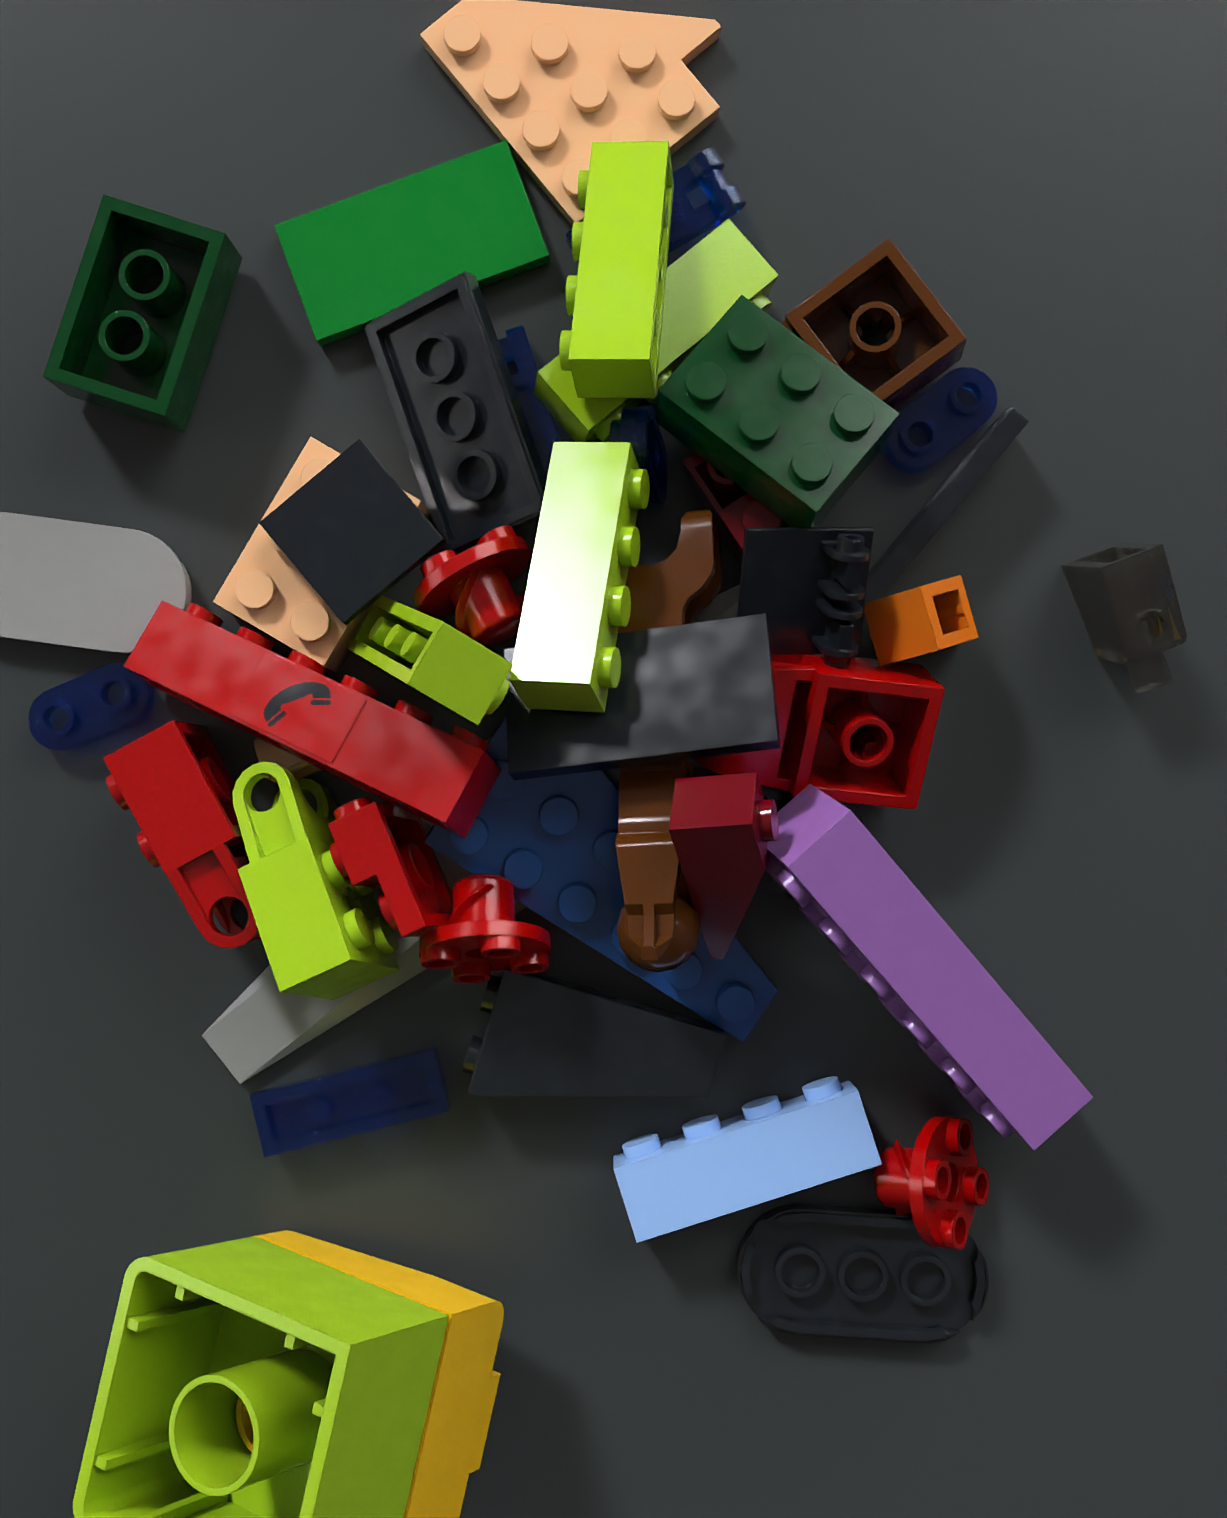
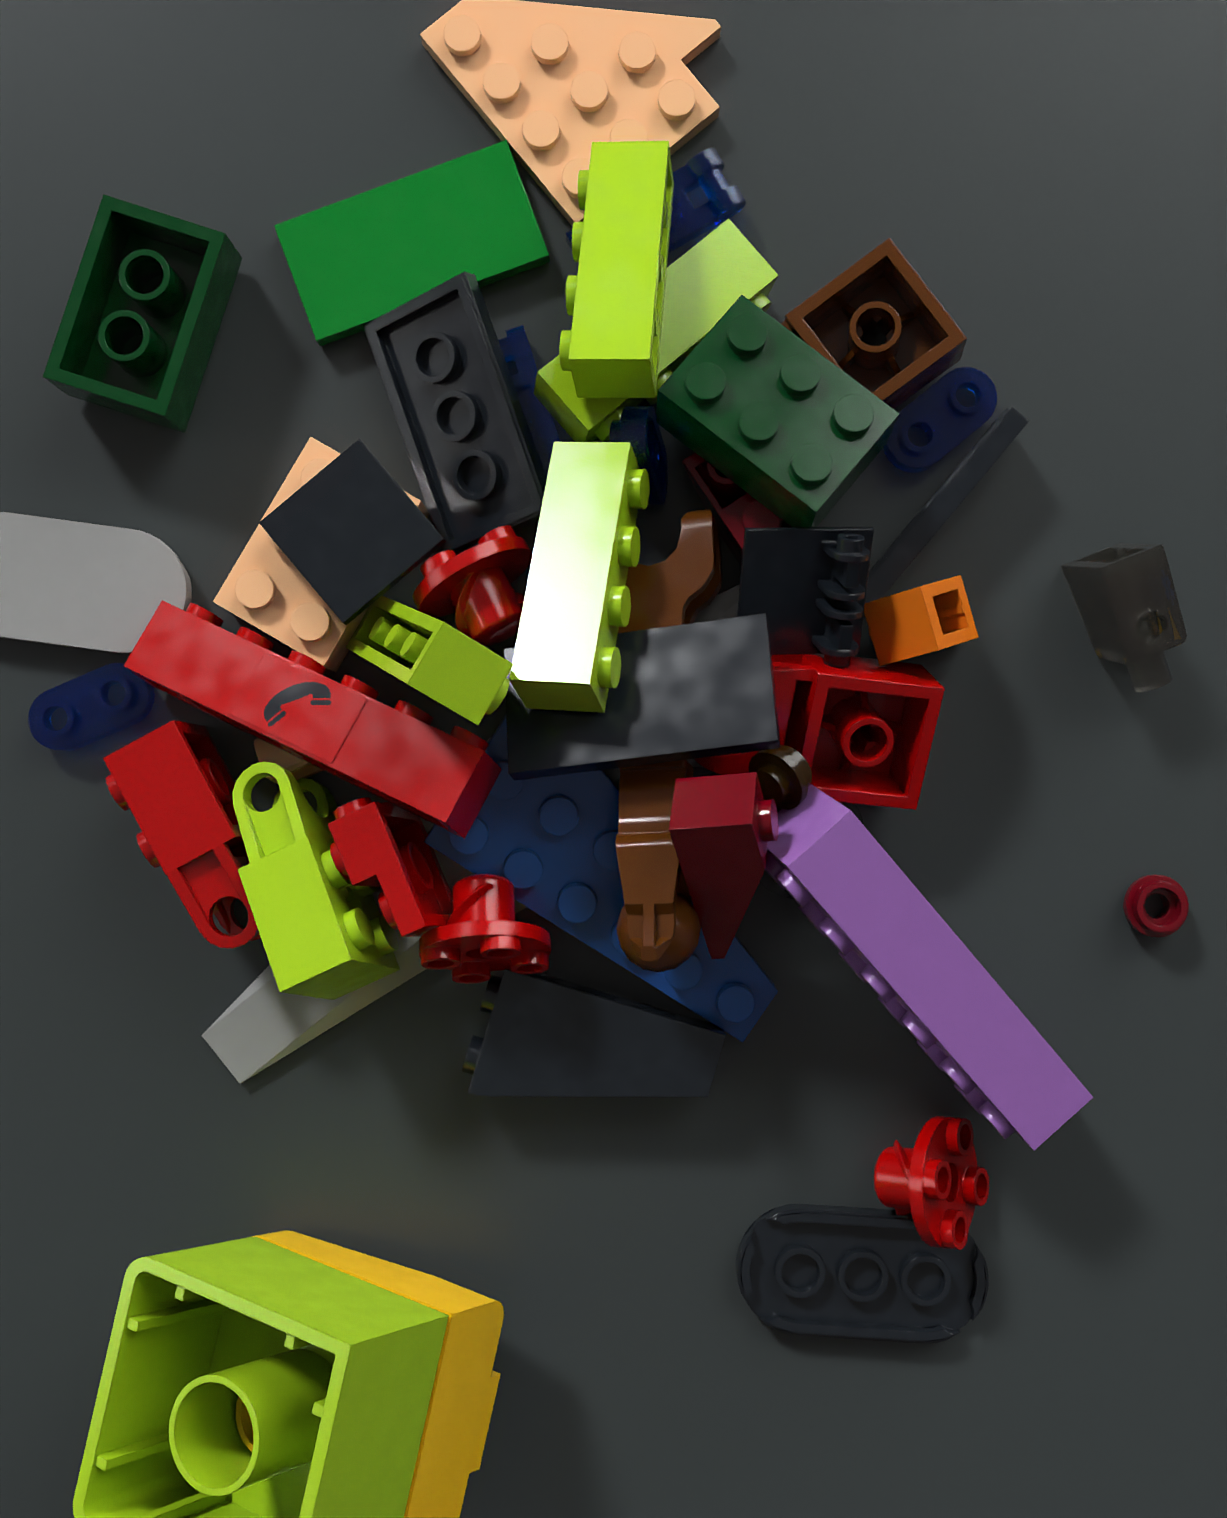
(350, 1101): clear blue plate -> none
(745, 1158): light blue brick -> none
(782, 775): none -> dark brown plate
(1174, 905): none -> dark red plate

